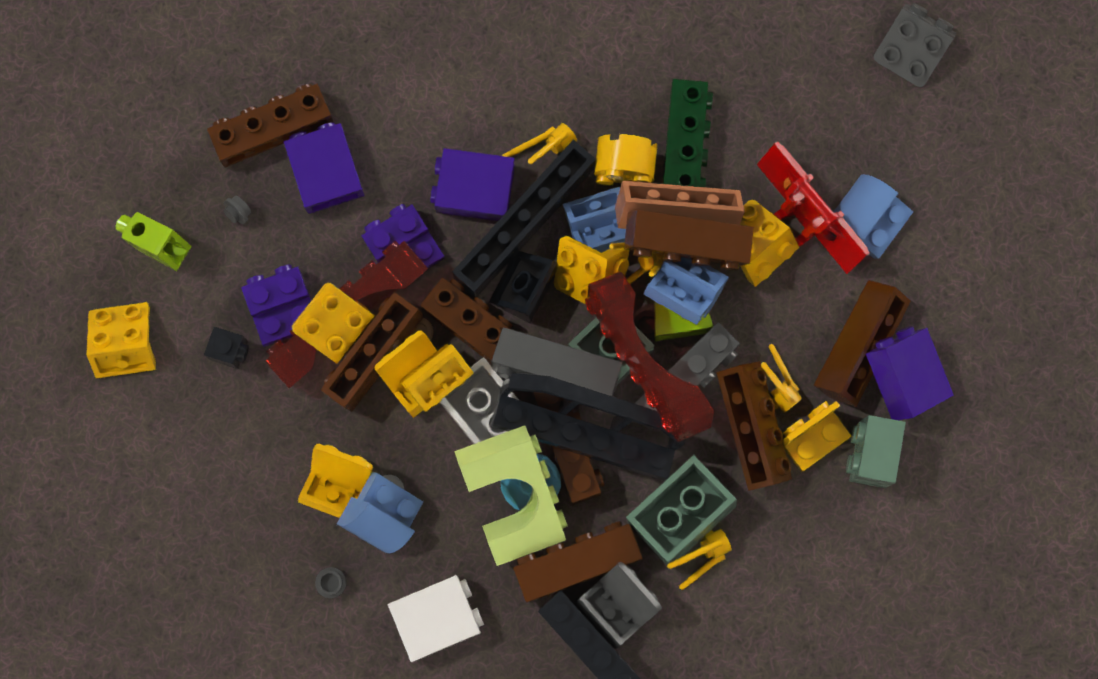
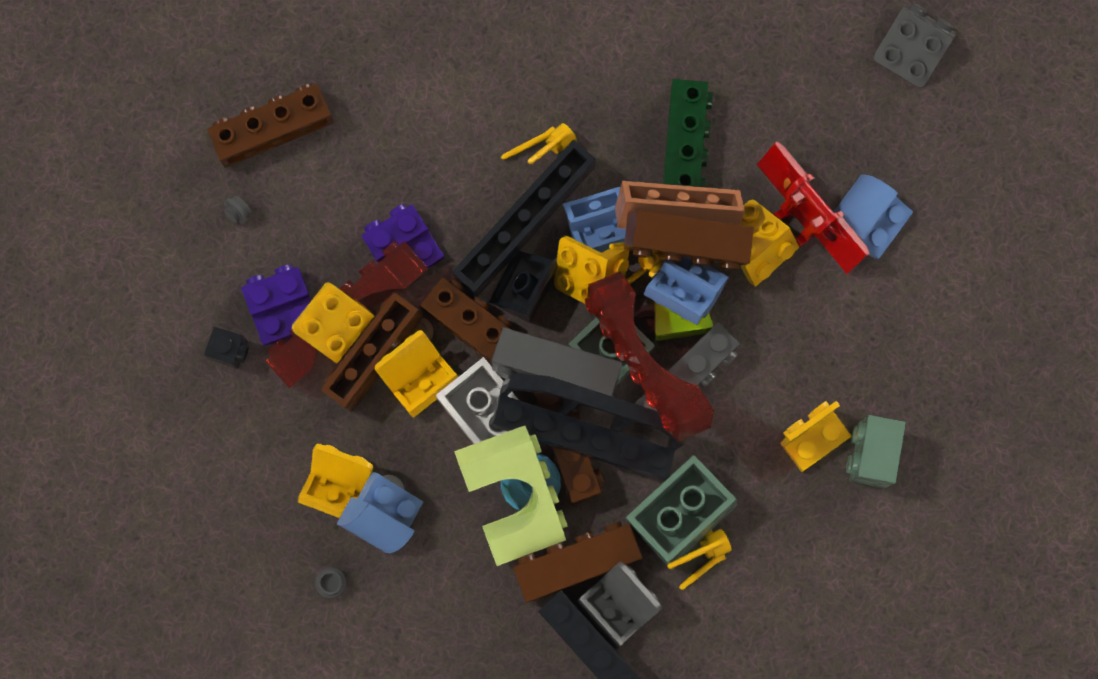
(119, 340): yellow bracket -> none
(153, 239): lime torso -> none
(323, 167): dark purple brick -> none
(436, 618): white brick -> none
(437, 377): yellow bracket -> none
(473, 184): dark purple brick -> none
(625, 159): yellow brick -> none
(754, 425): reddish brown brick -> none
(784, 393): yellow plant -> none
(868, 318): reddish brown brick -> none
(909, 373): dark purple brick -> none

